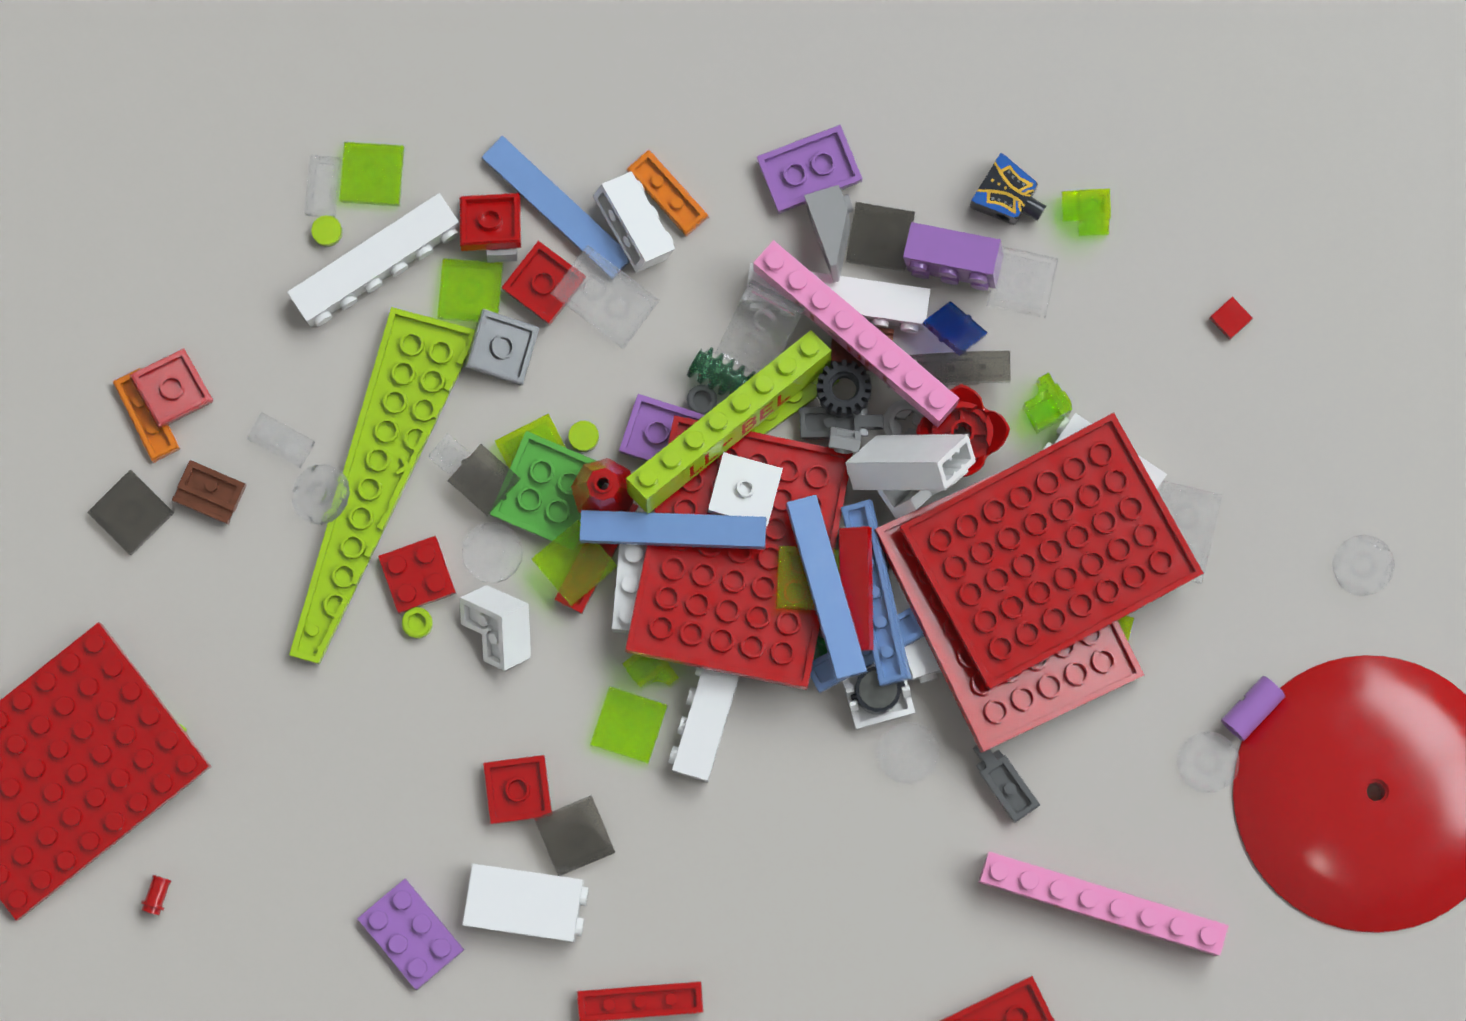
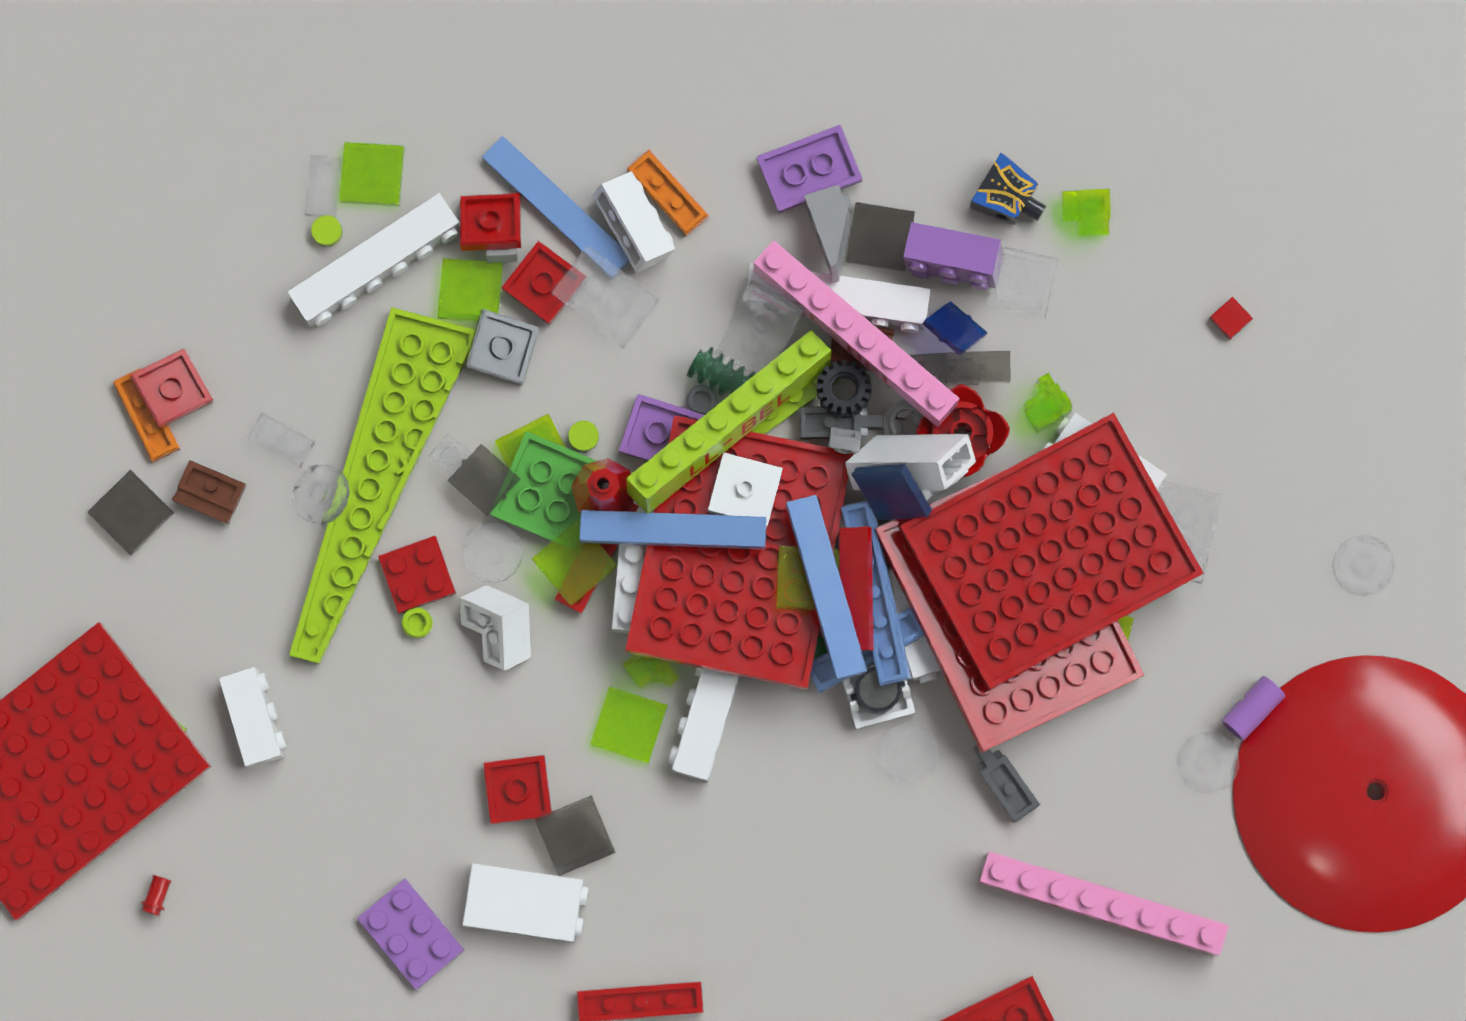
(253, 717): none -> white brick
(891, 492): none -> dark blue tile

